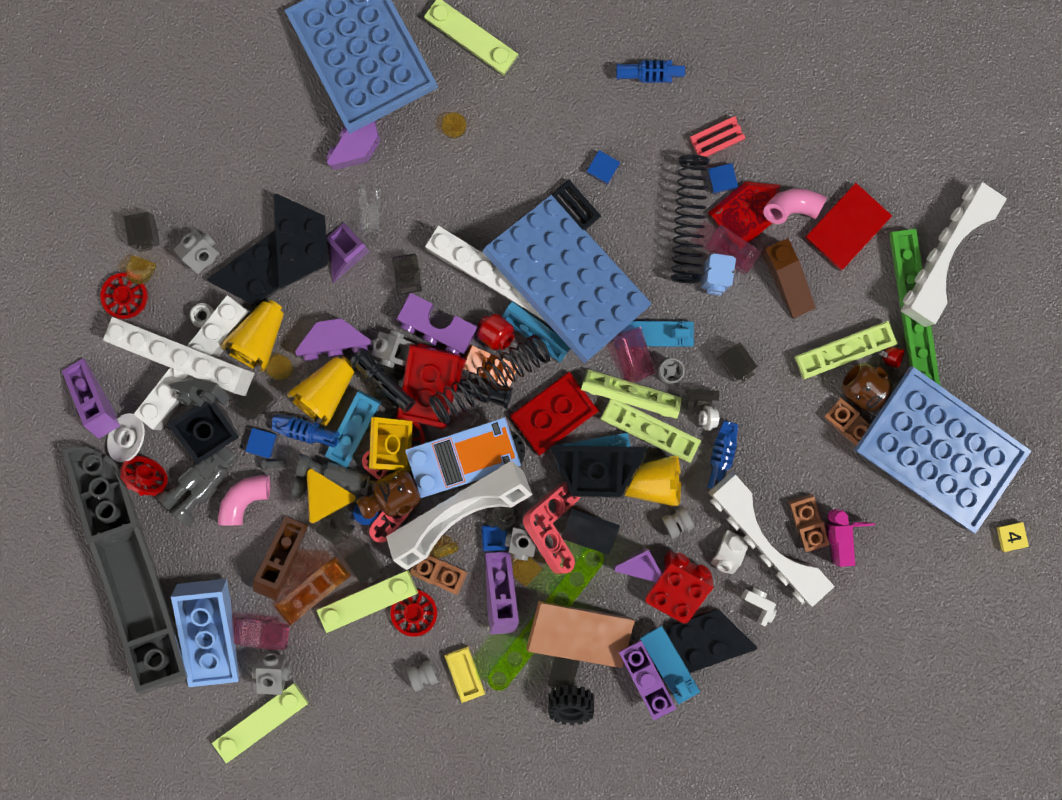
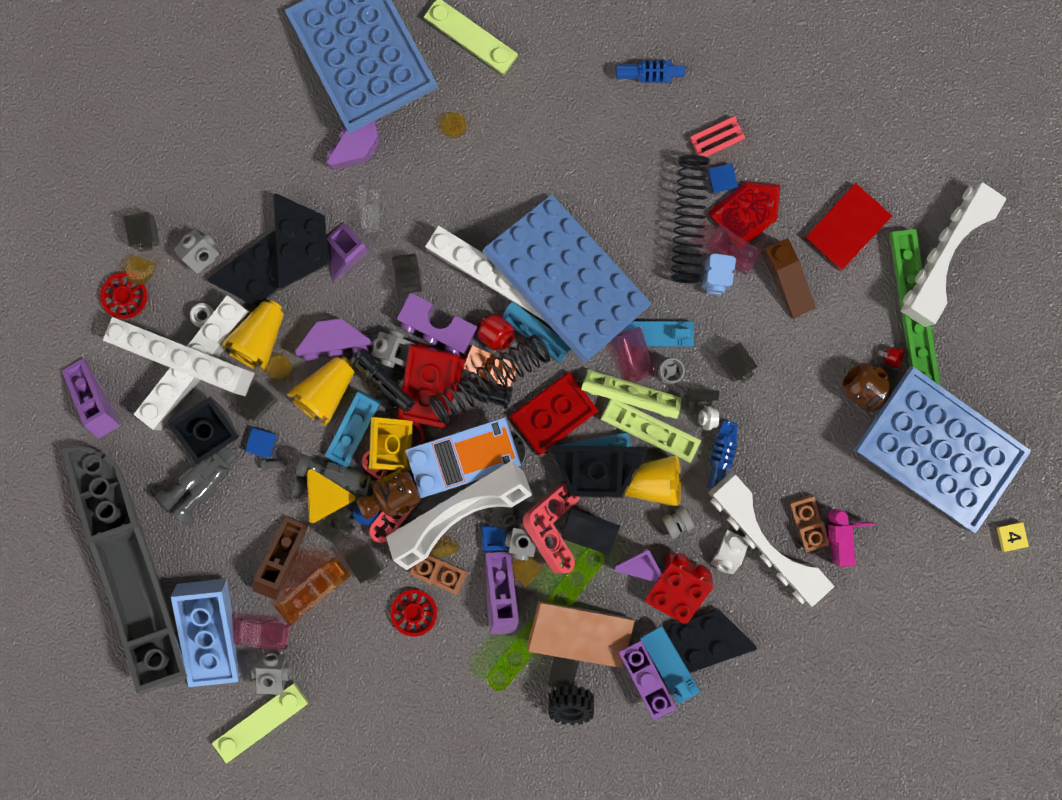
(127, 439): white dish -> none
(144, 476): red wheel -> none
(198, 391): dark grey slope -> none
(240, 496): bright pink cylinder -> none
(303, 430): blue hinge -> none
(367, 601): yellowish green plate -> none
(422, 675): light grey wheel -> none
(464, 674): light yellow tile -> none
(561, 190): black tile -> none
(603, 167): blue tile -> none
(759, 599): white bracket -> none
(794, 201): bright pink cylinder -> none
(845, 350): yellowish green plate -> none
(847, 421): nougat slope -> none

